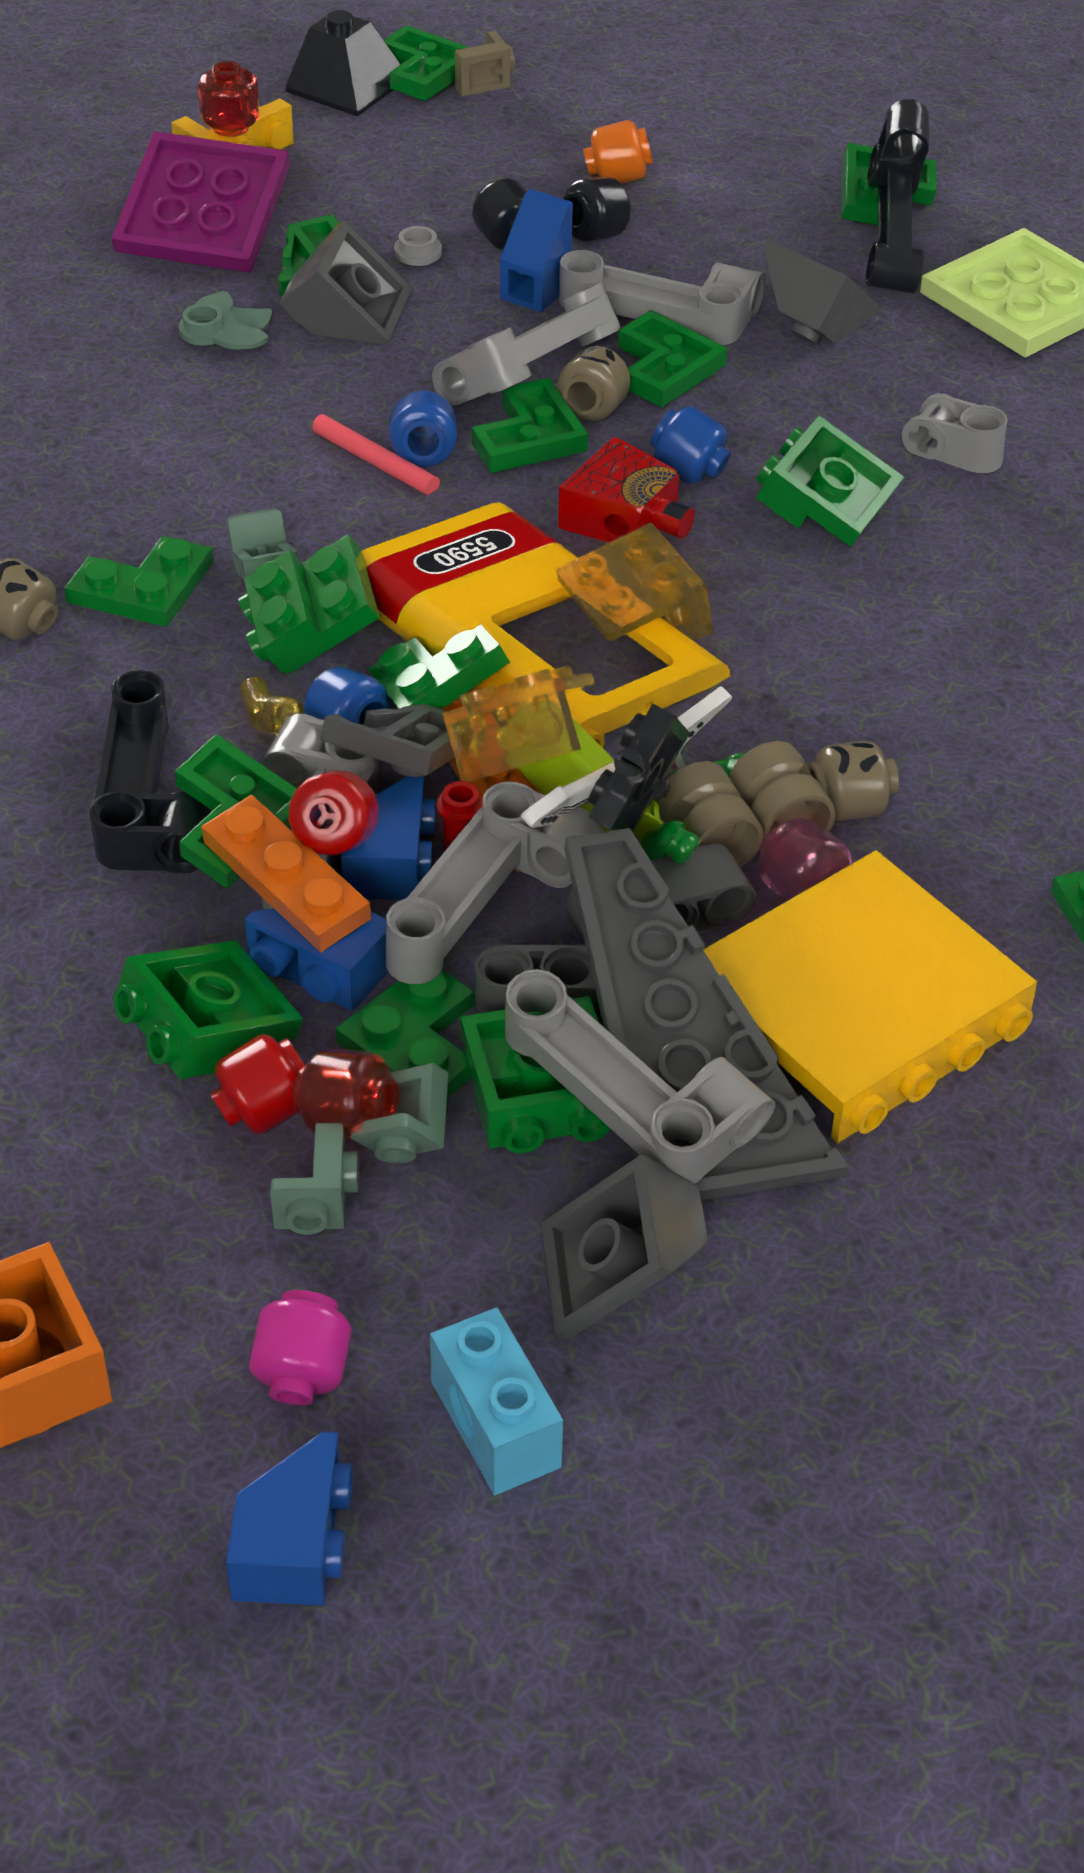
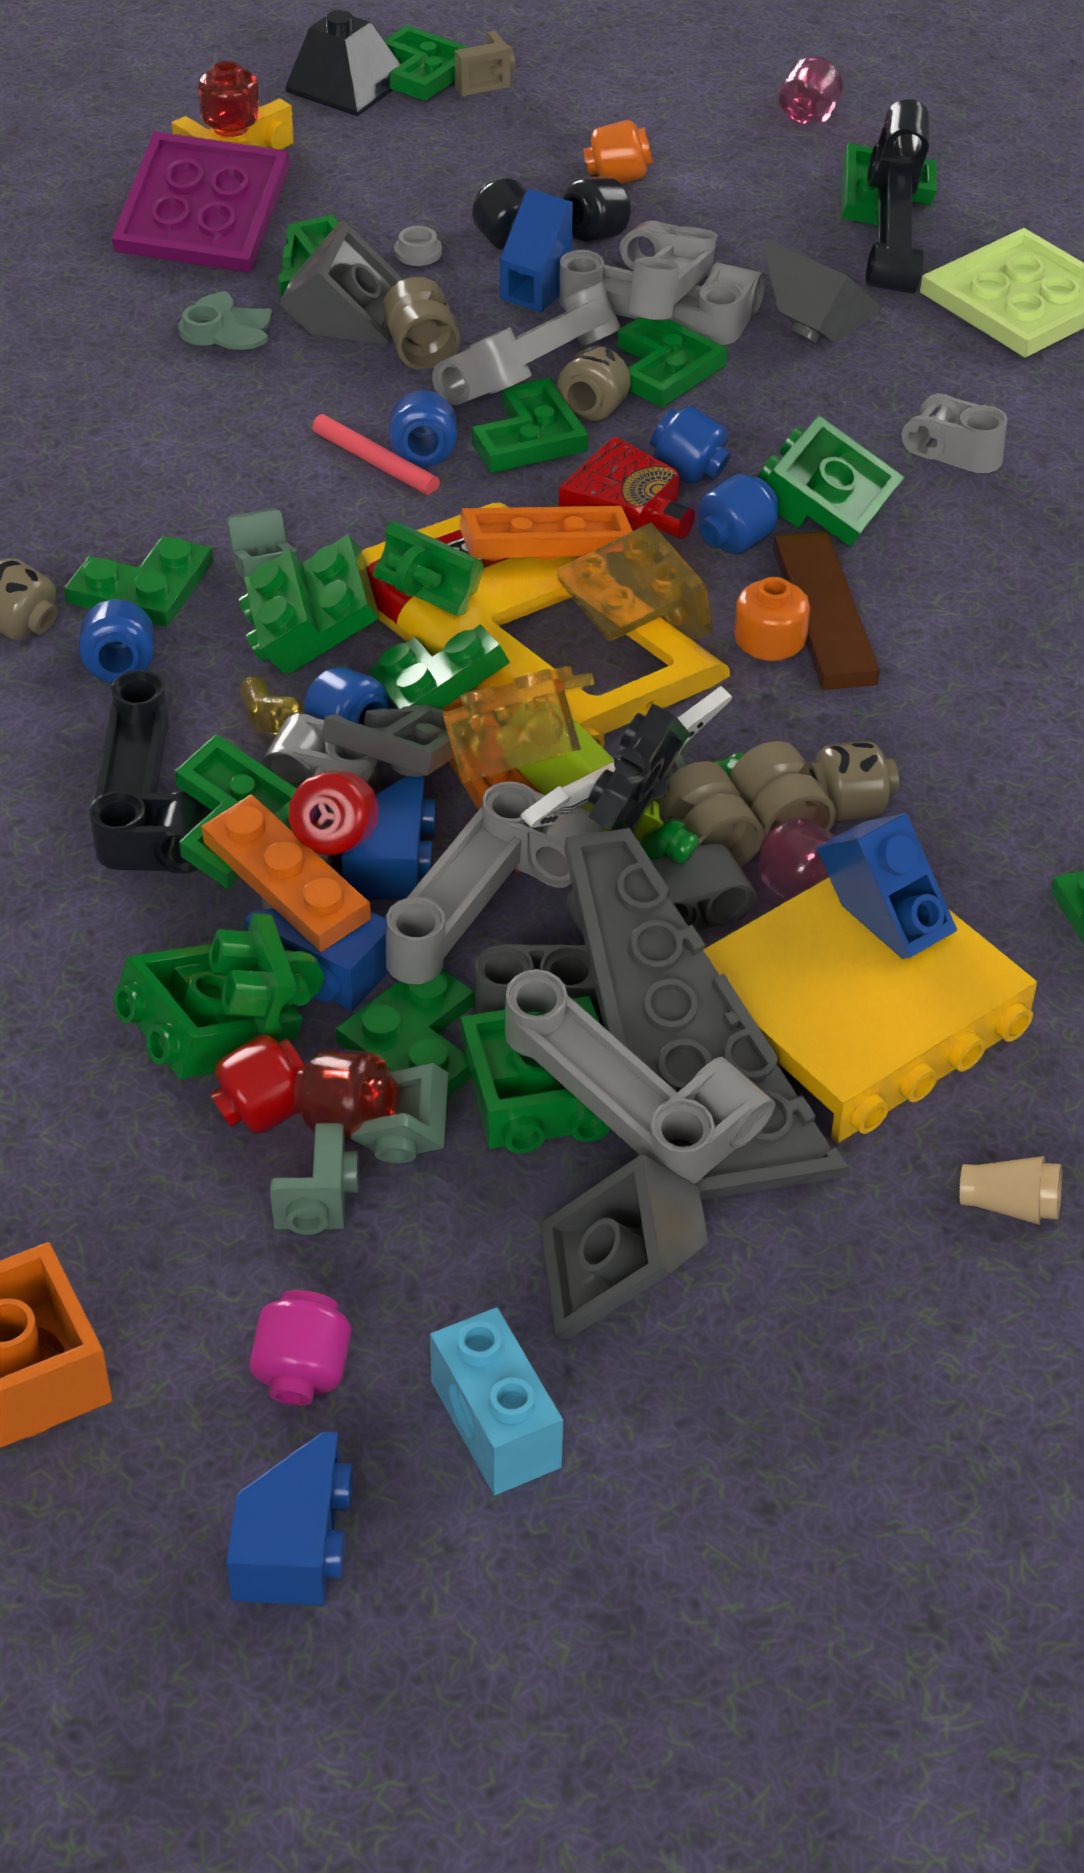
(116, 639): none -> blue head
(262, 974): none -> green hips
(420, 322): none -> dark tan wheel
(428, 569): none -> green hips
(457, 807): red pin -> none
(540, 531): none -> orange plate
(679, 264): none -> light grey piece
(737, 513): none -> blue head
(771, 619): none -> orange head
(811, 89): none -> clear pink head
(835, 628): none -> reddish brown tile
(888, 884): none -> blue slope
(1014, 1188): none -> tan cone

